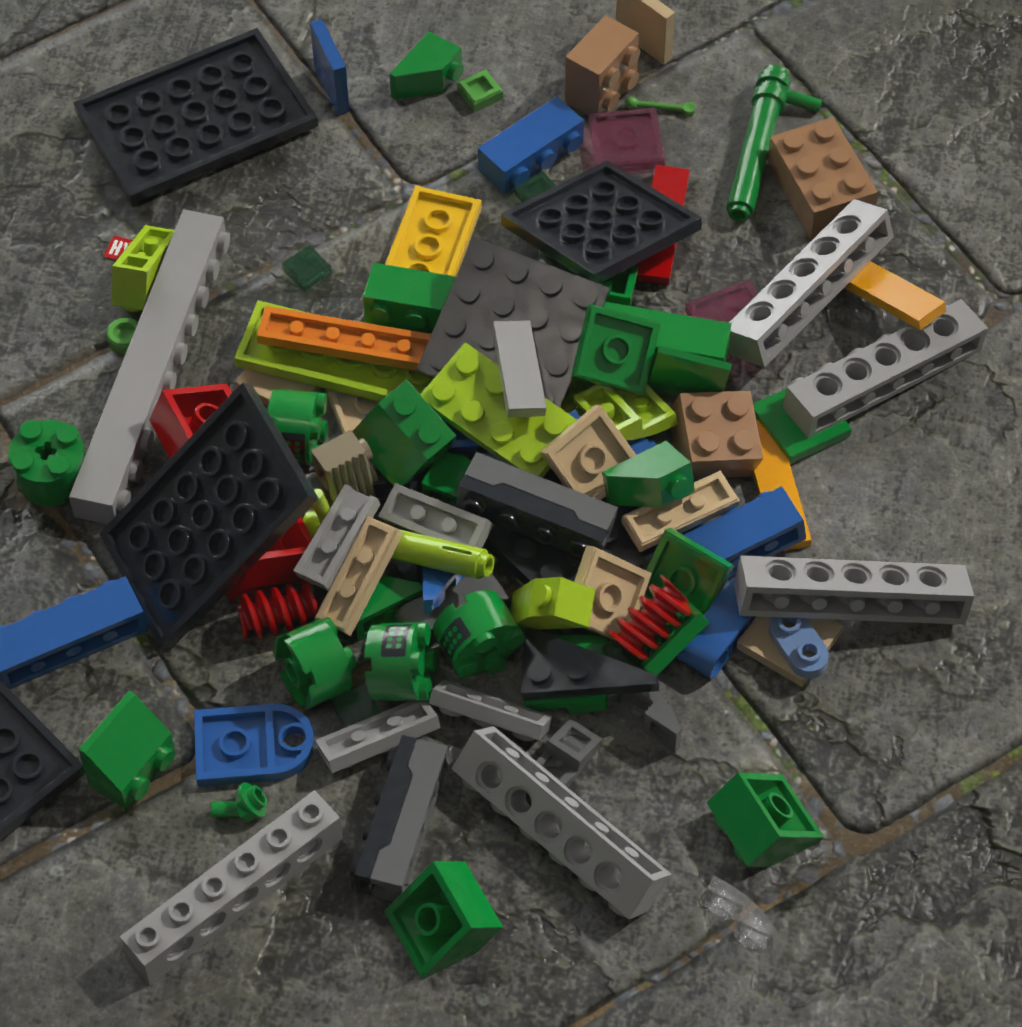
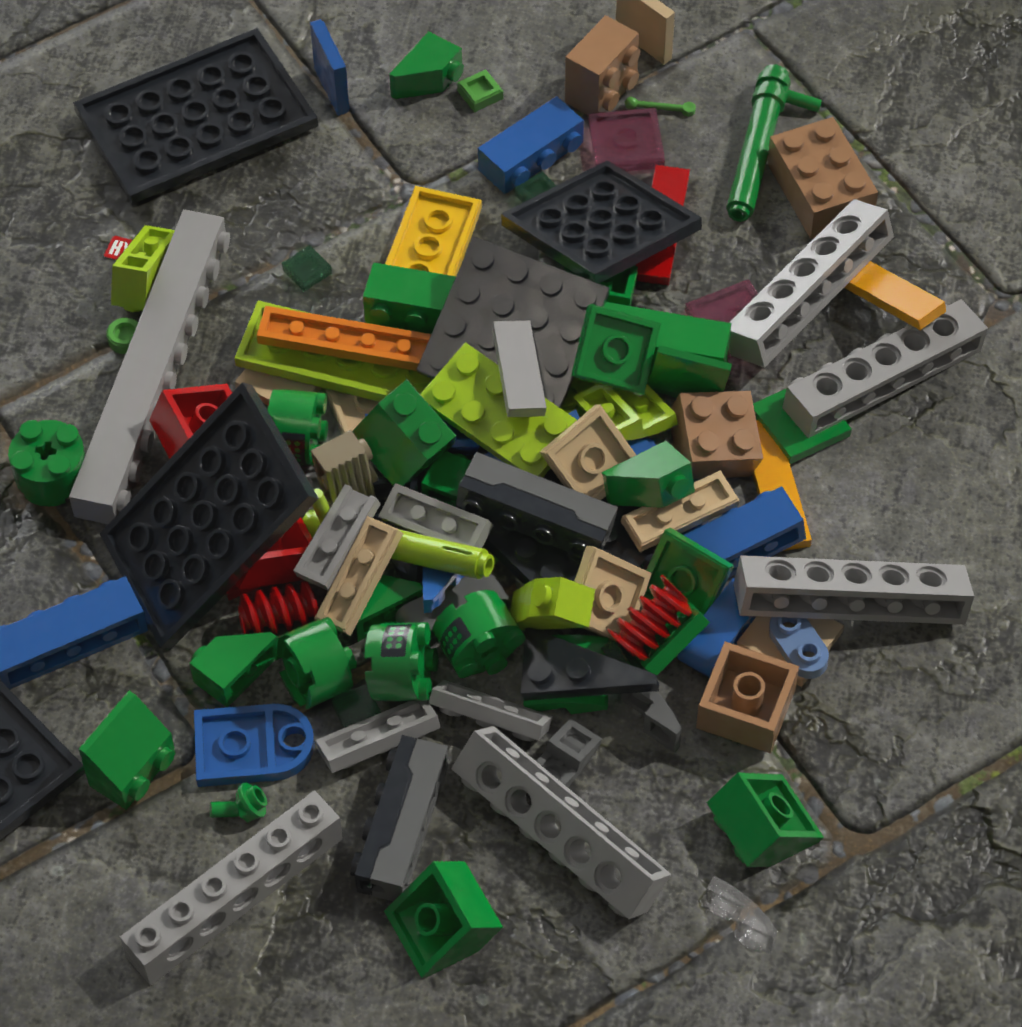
(231, 664): none -> green slope
(747, 697): none -> medium nougat brick

